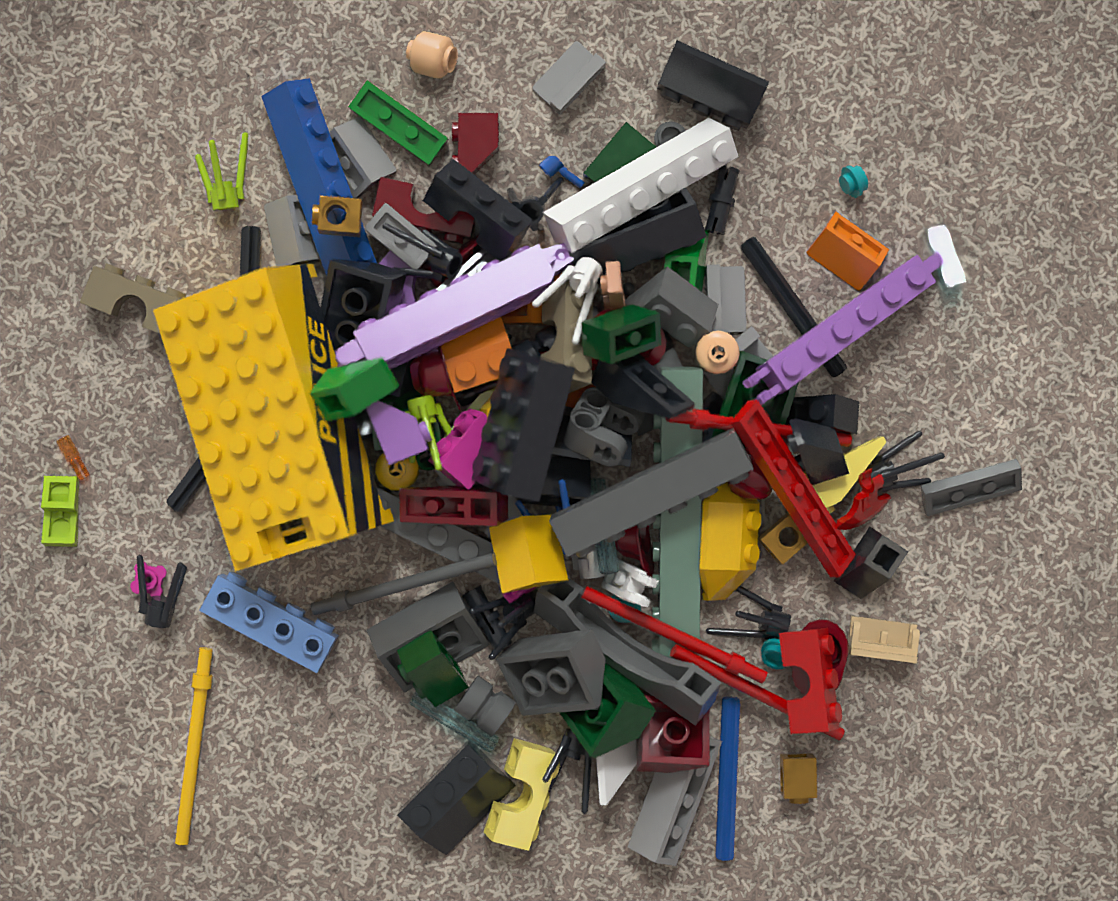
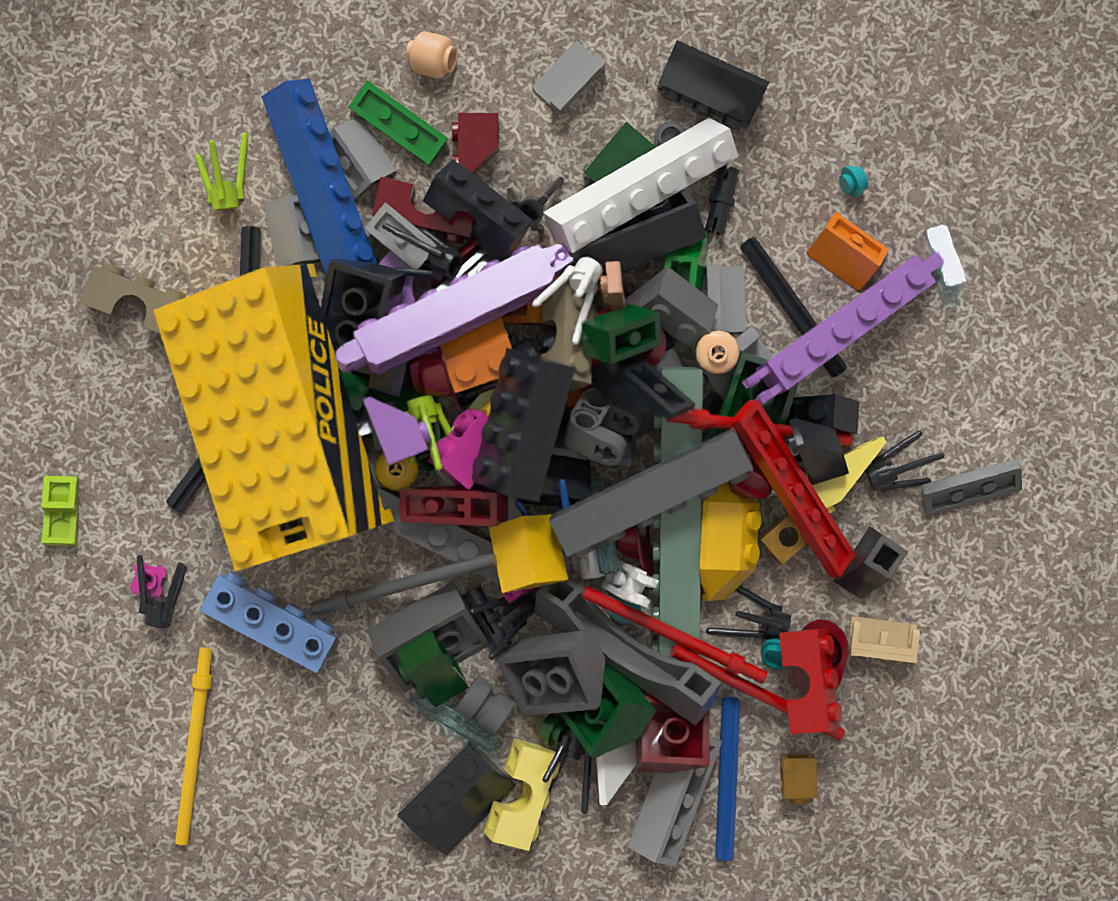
(70, 452): clear orange pin -> none
(352, 223): pearl gold brick -> none
(352, 388): green slope -> none
(552, 165): blue hand -> none
(552, 729): none -> dark green plate
(865, 503): red piece -> none

